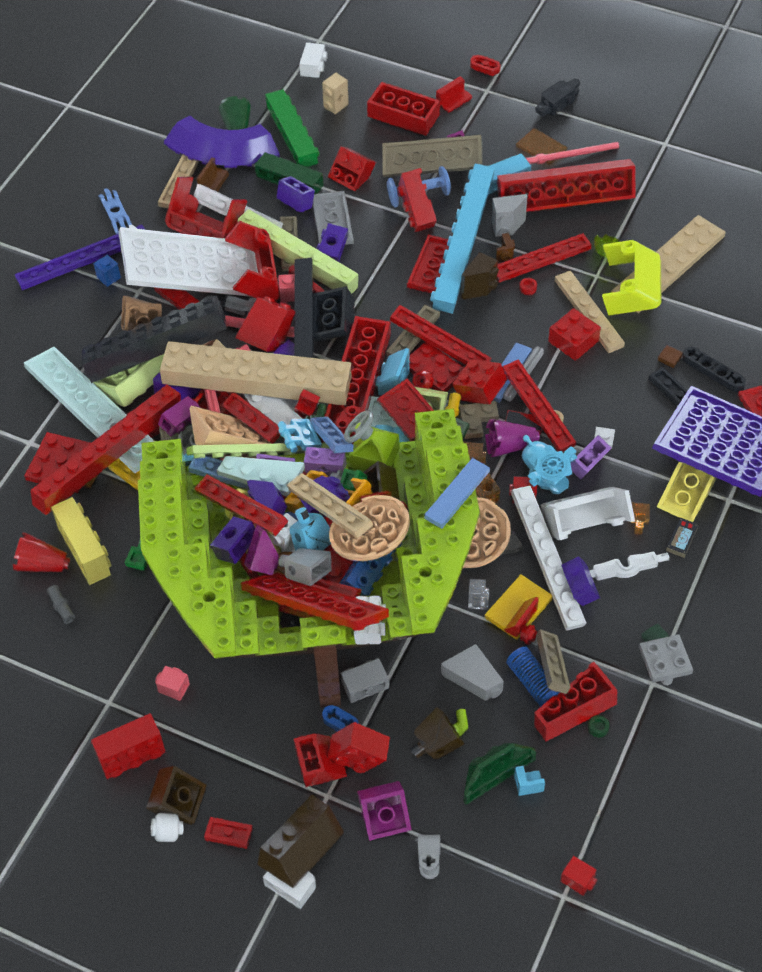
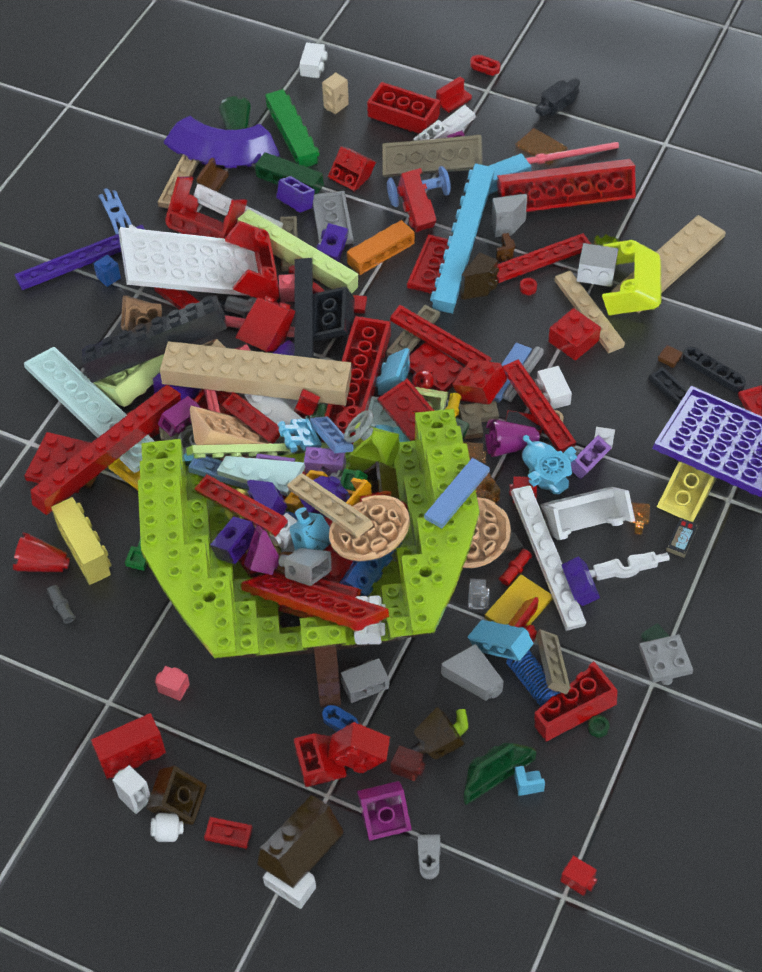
(132, 789): none -> white brick
(360, 304): none -> red tile
(380, 247): none -> orange brick
(407, 763): none -> clear red brick
(451, 125): none -> white slope
(501, 640): none -> medium azure brick
(515, 567): none -> red pin
(554, 387): none -> white brick
(597, 264): none -> light grey slope

